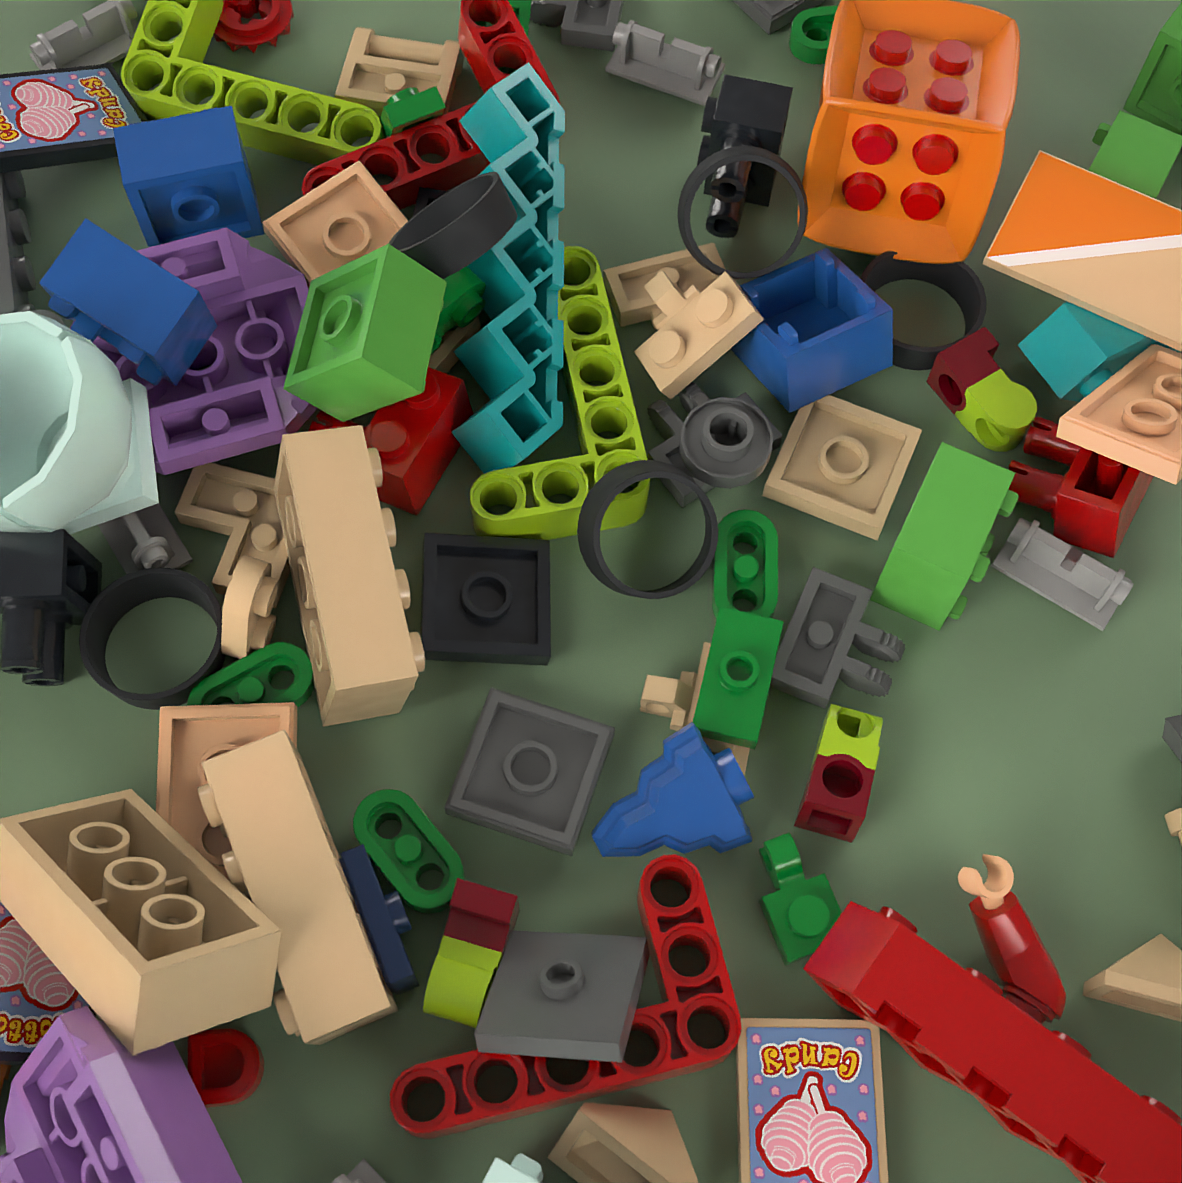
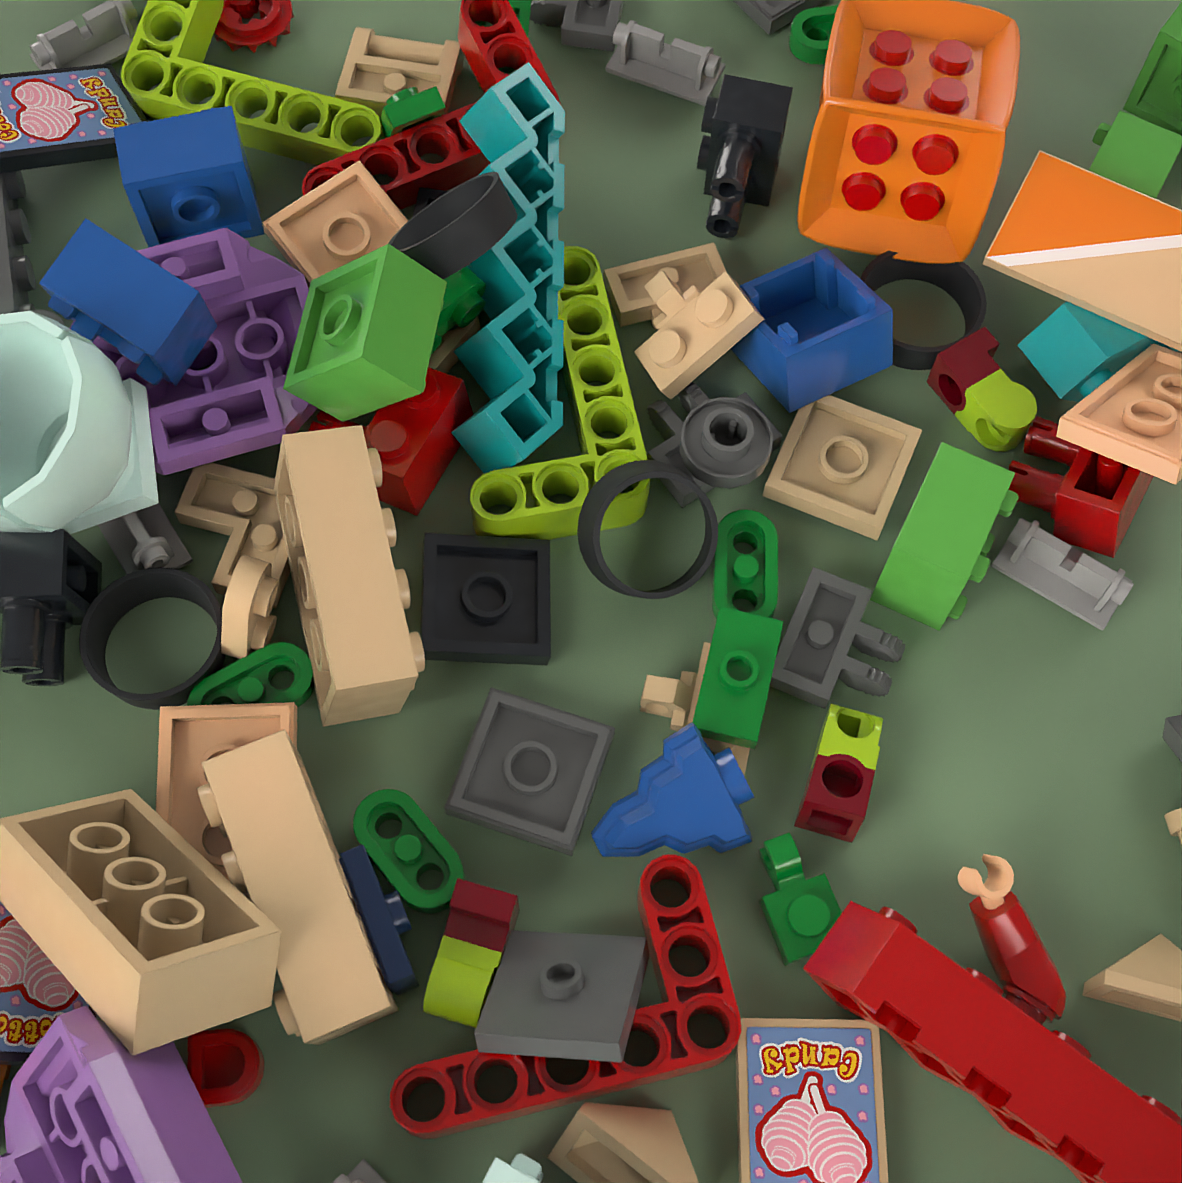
(714, 162): black tyre -> none

